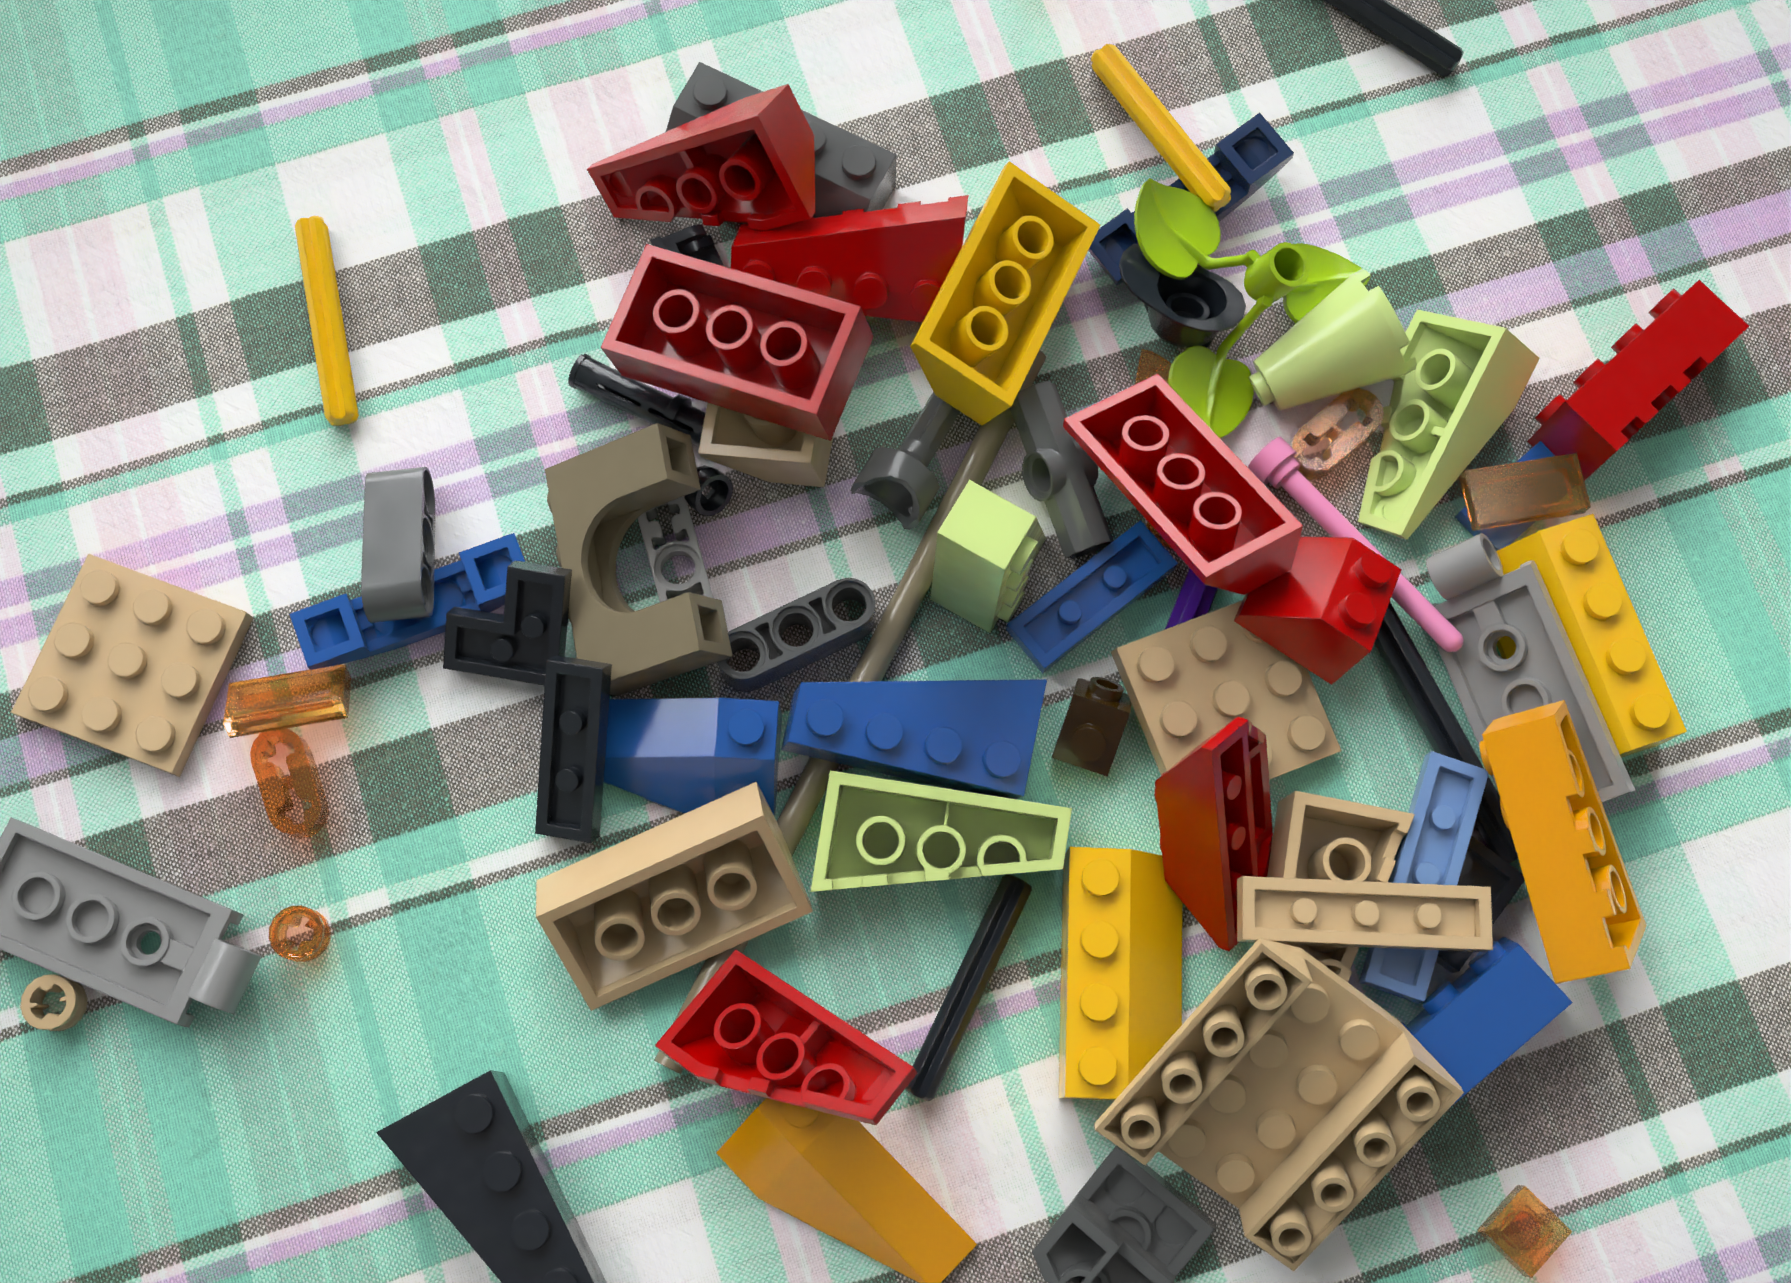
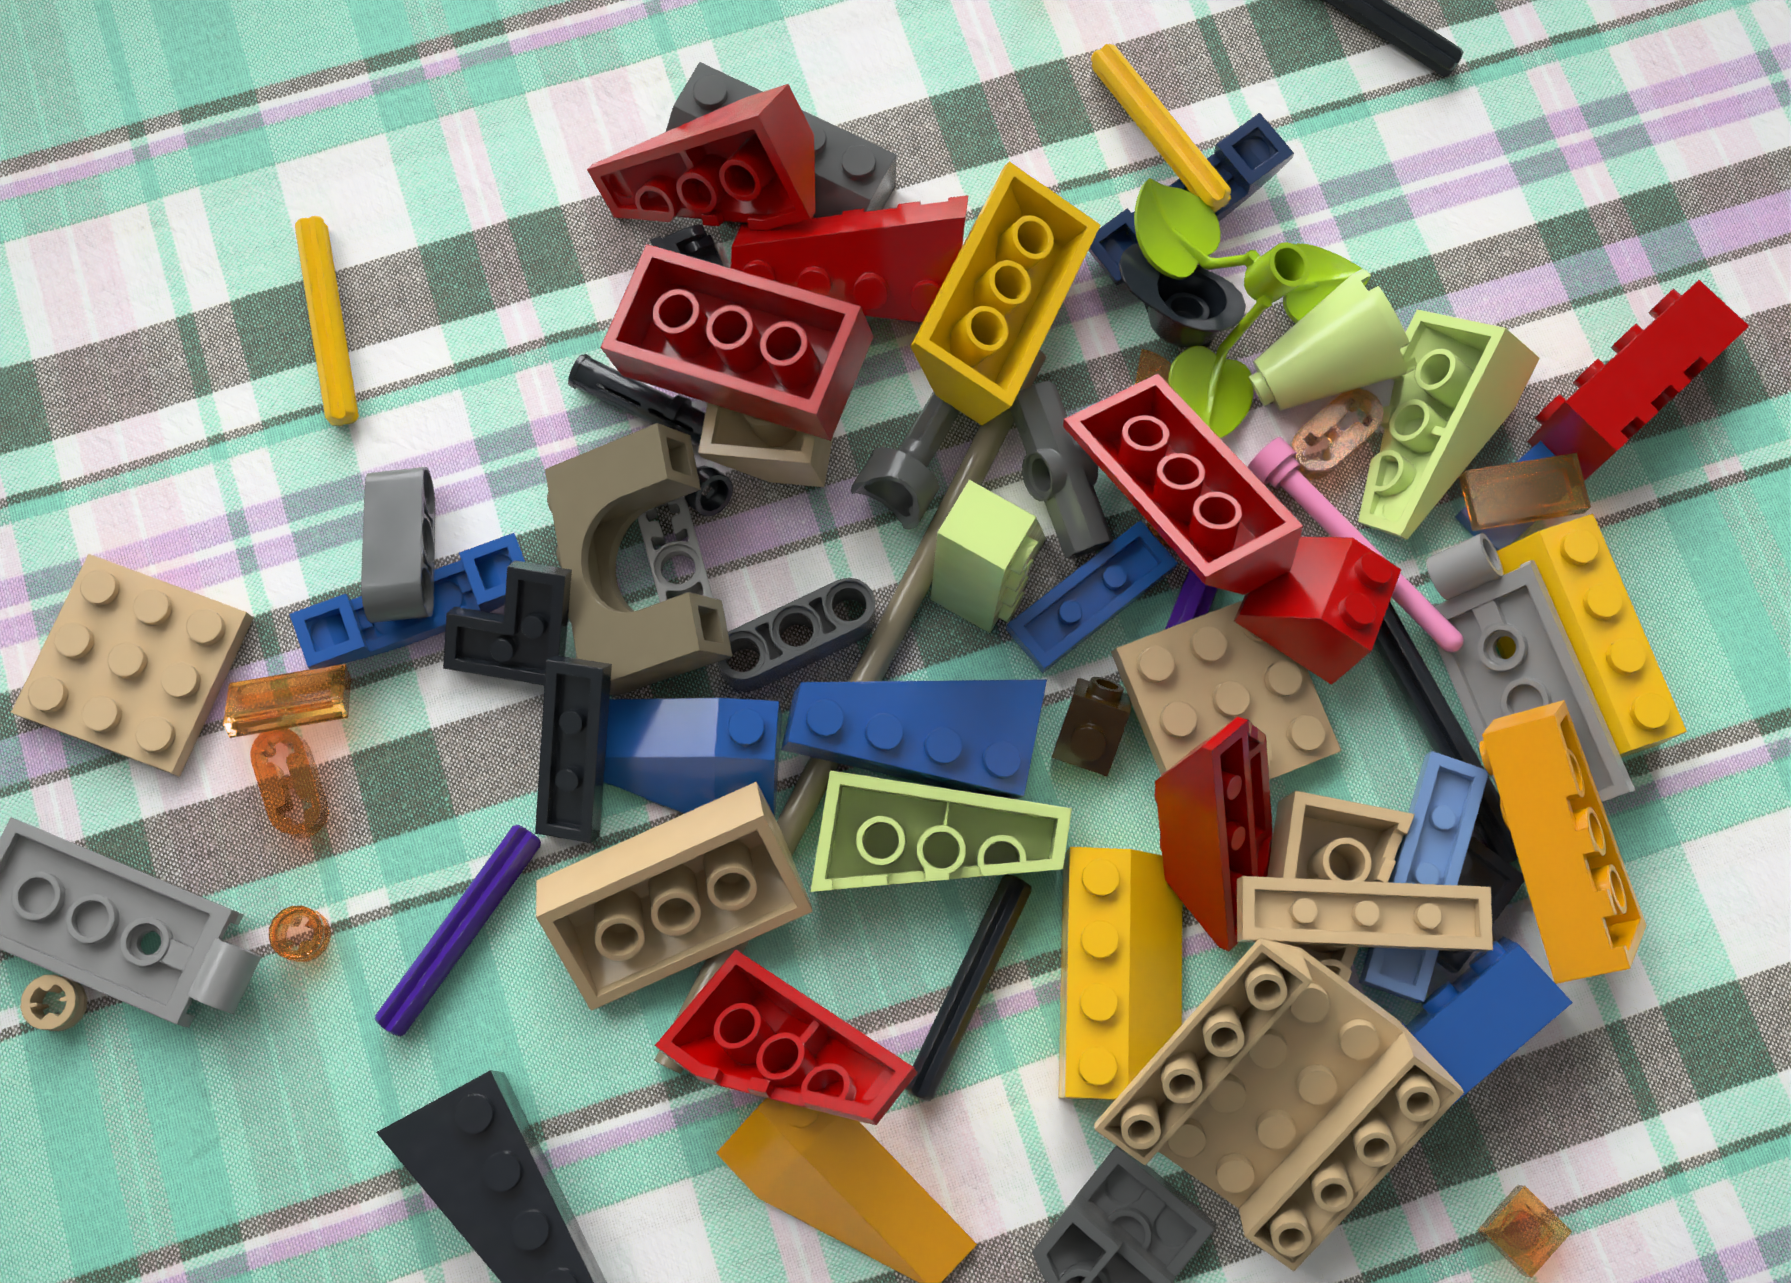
(457, 931): none -> dark purple axle

